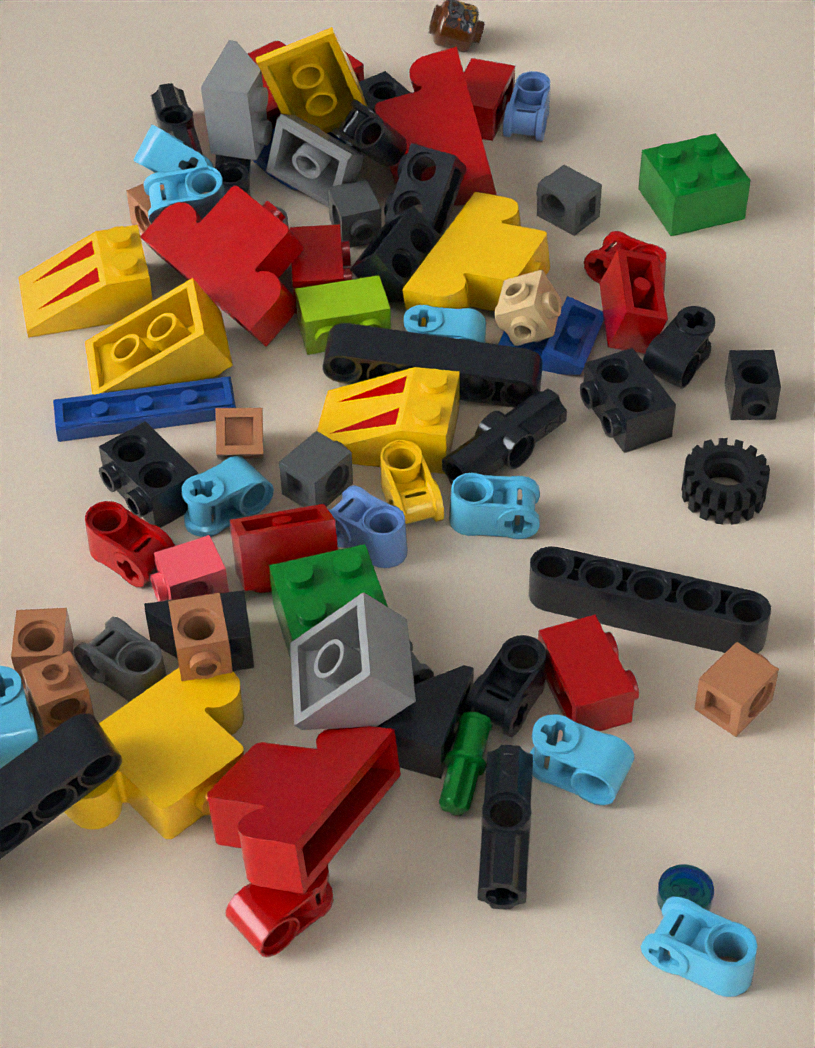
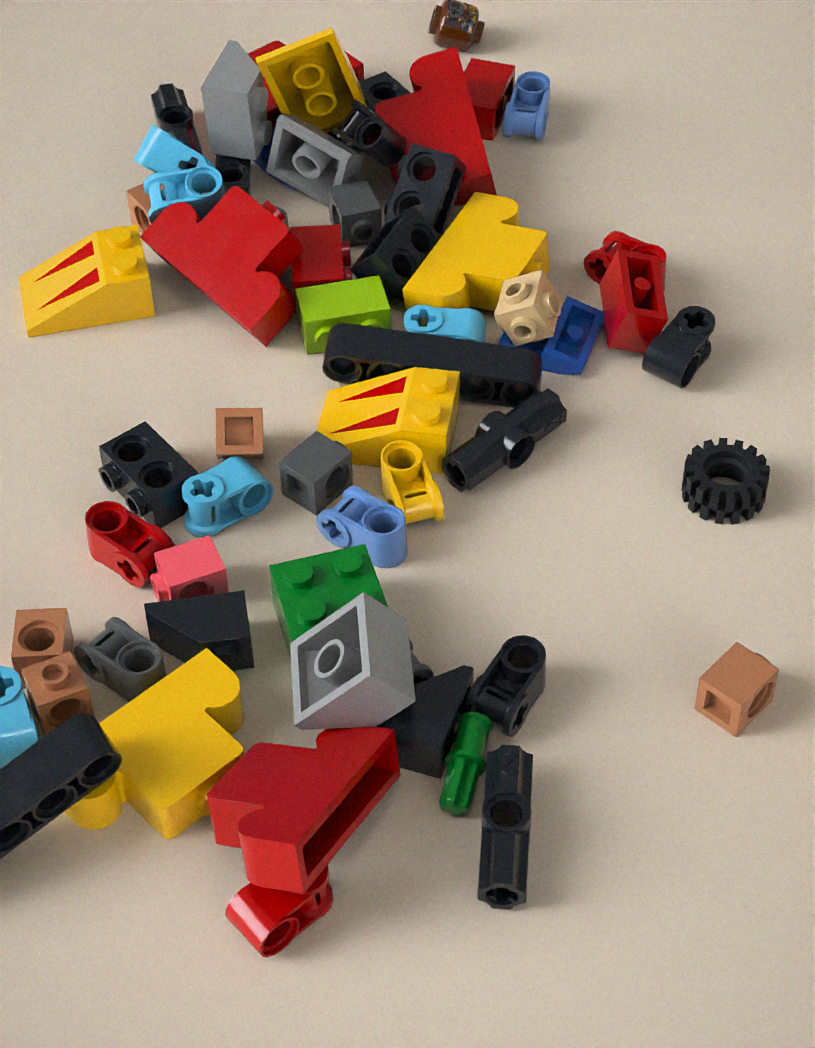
(157, 405): blue tile -> none
(161, 344): yellow slope -> none
(200, 637): nougat brick -> none
(278, 539): red brick -> none
(490, 504): medium azure piece -> none
(568, 199): dark grey brick -> none
(584, 760): medium azure piece -> none
(587, 674): red brick -> none
(627, 400): black brick -> none
(648, 600): black beam -> none
(686, 882): tile -> none
(693, 184): green brick -> none
(697, 947): medium azure piece -> none
(752, 385): black brick -> none

